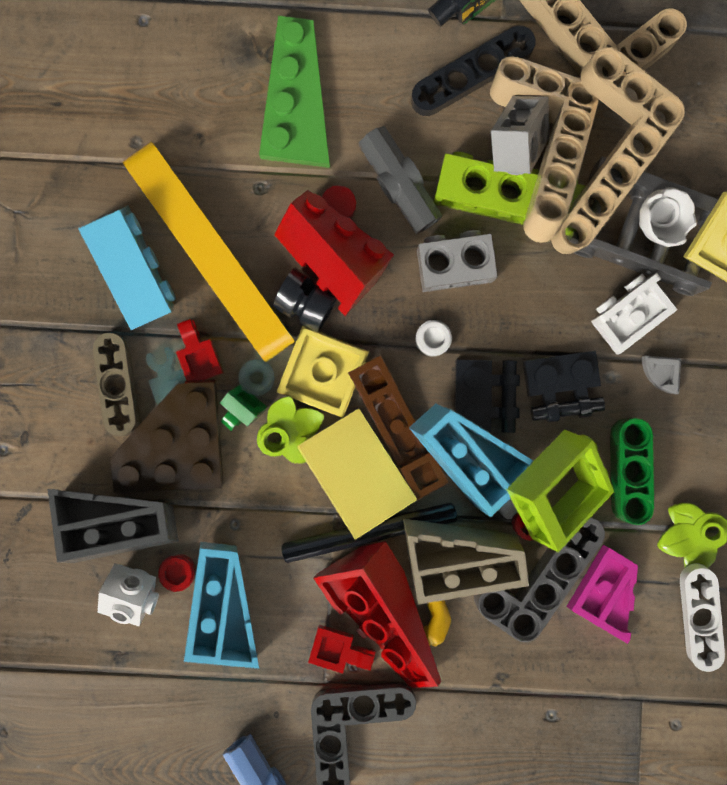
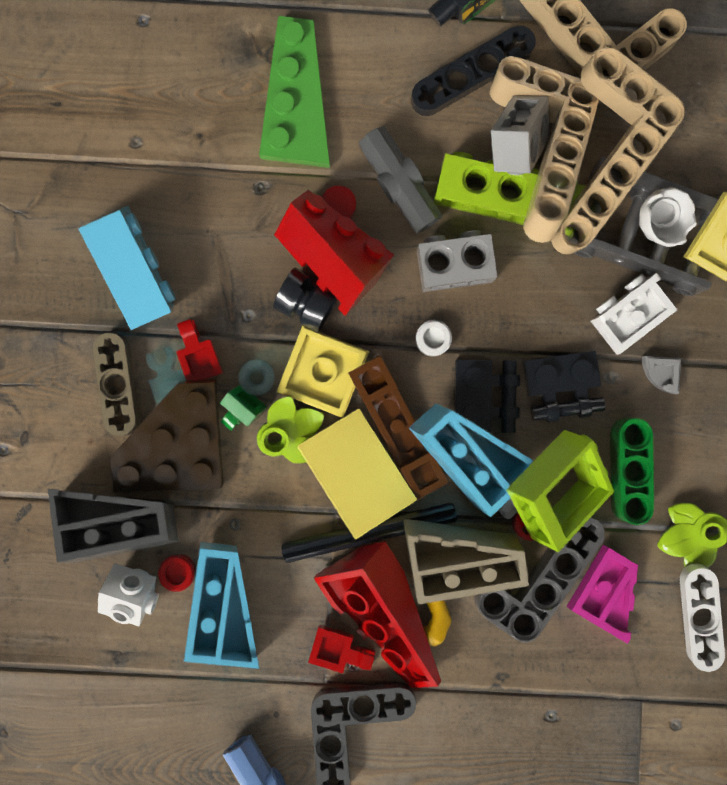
(208, 251): yellow beam -> none

